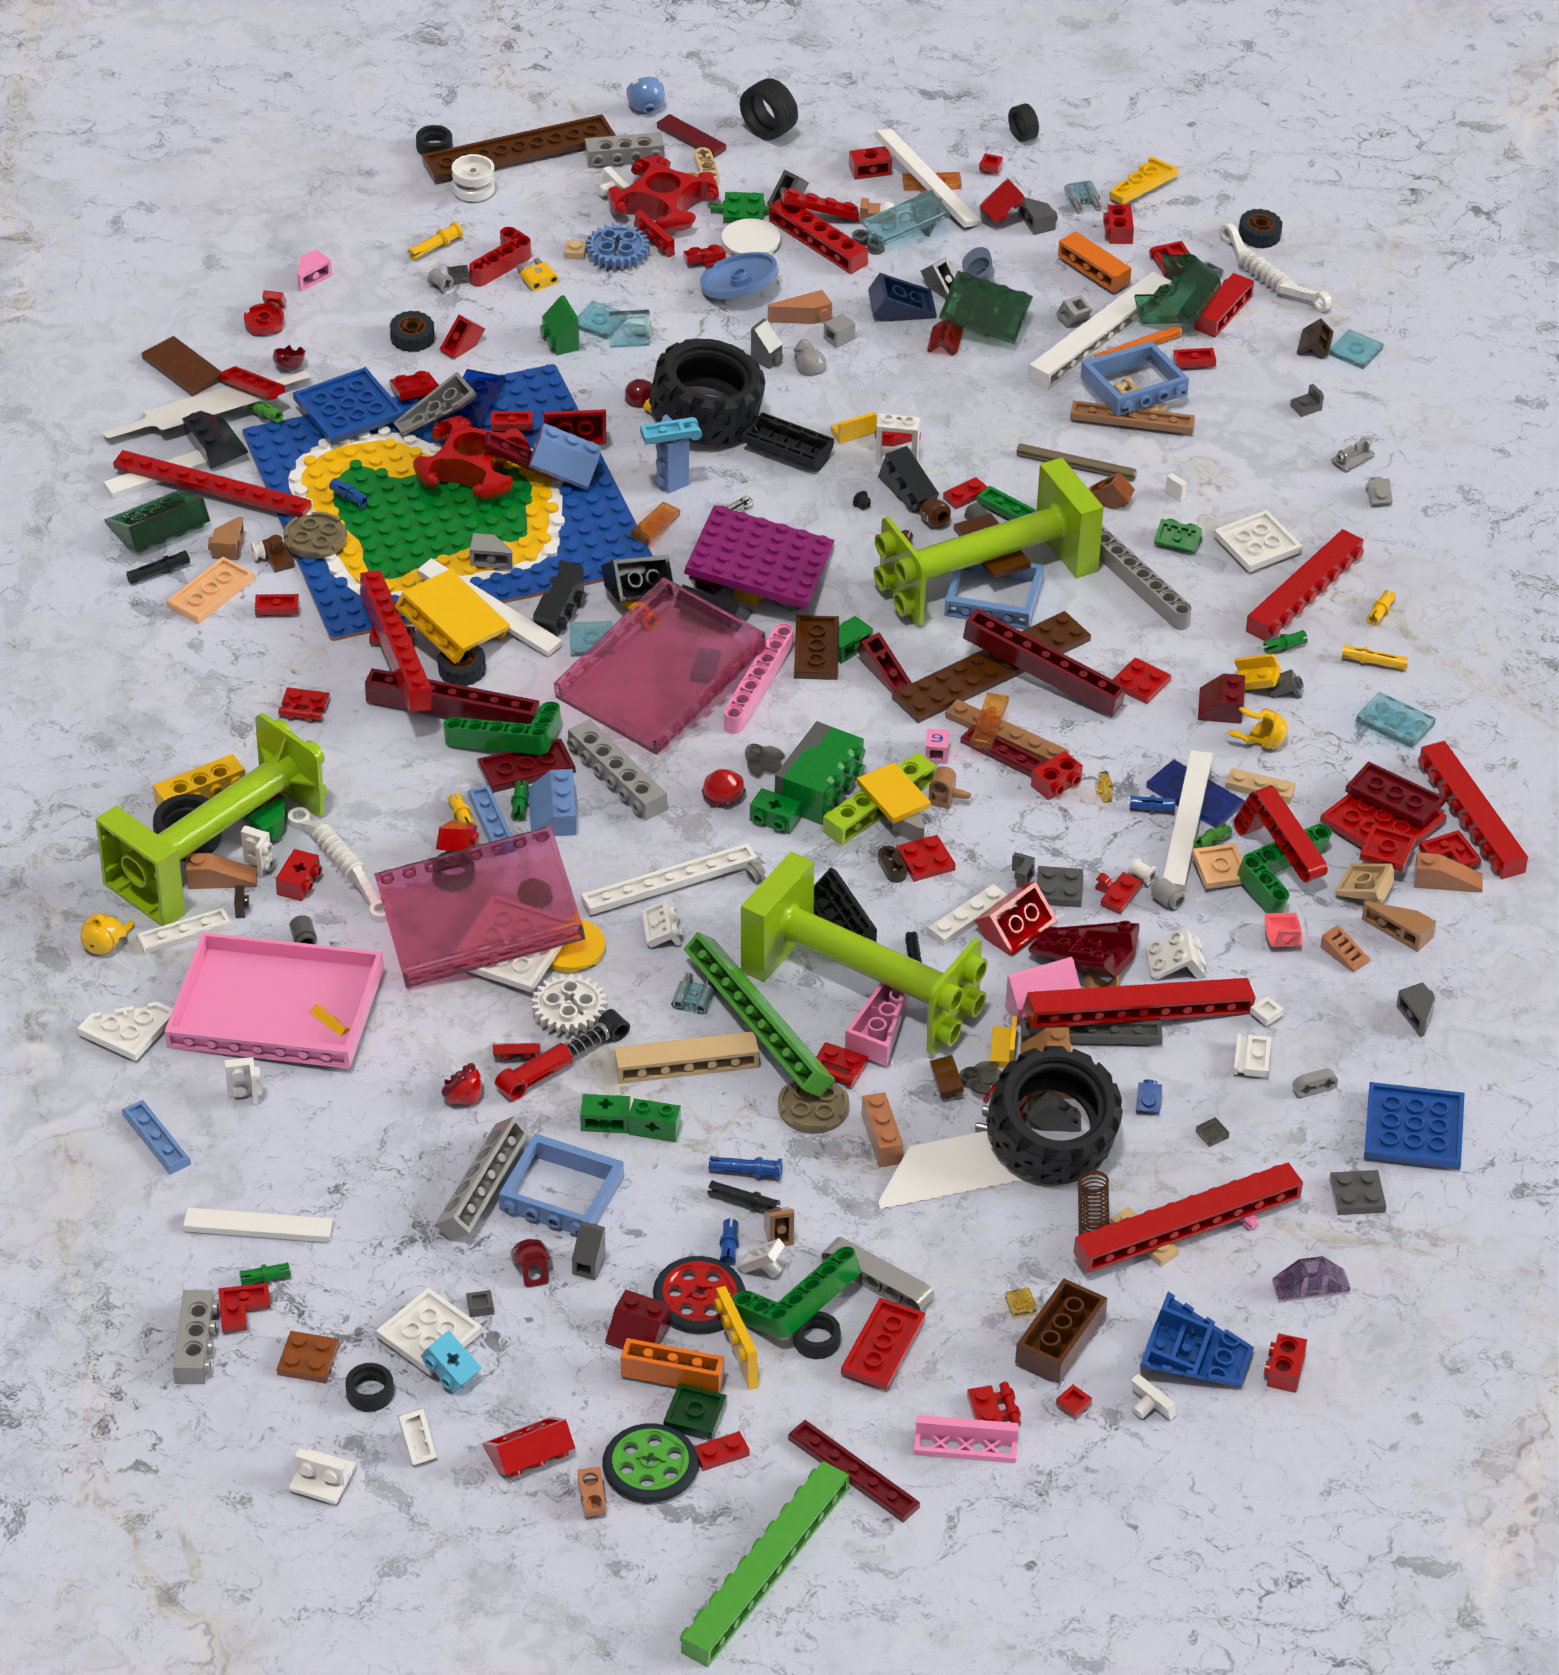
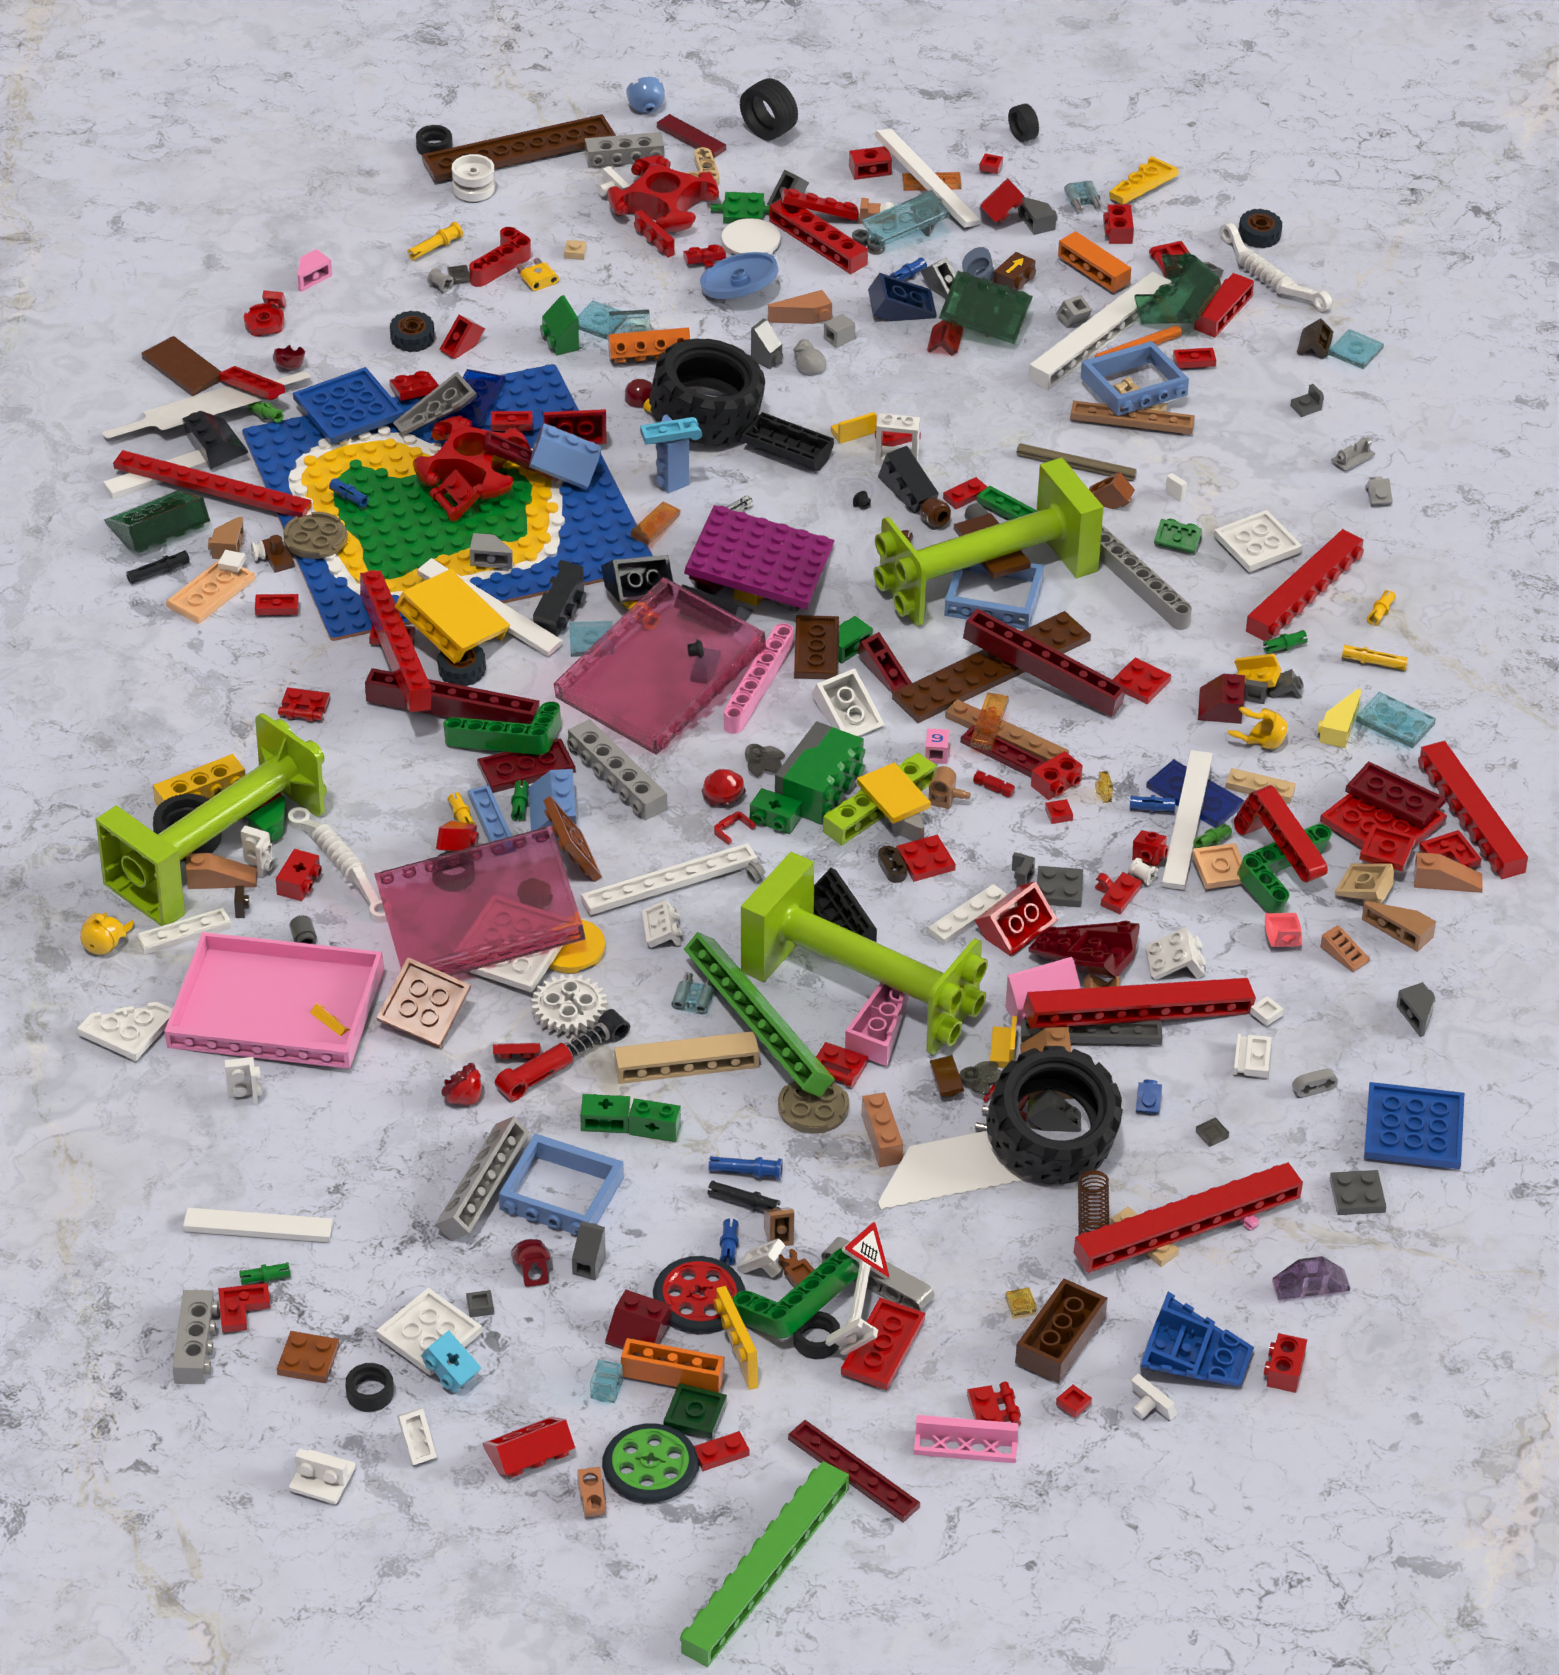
(156, 1137): medium blue tile -> none
(231, 561): none -> white tile
(423, 1002): none -> plate
(460, 490): none -> red plate
(571, 839): none -> dark orange plate
(603, 245): medium blue gear -> none
(606, 1381): none -> clear light blue brick
(644, 343): none -> orange brick
(696, 649): none -> black piece
(728, 821): none -> red piece
(795, 1269): none -> dark orange plate
(847, 704): none -> white slope
(868, 1251): none -> white piece
(909, 270): none -> blue pin
(913, 947): black axle -> none
(994, 783): none -> red axle
(1015, 271): none -> reddish brown brick
(1059, 811): none -> red plate
(1150, 847): none -> red brick
(1167, 893): light grey brick -> none
(1255, 691): none -> dark grey tile
(1339, 721): none -> light yellow slope

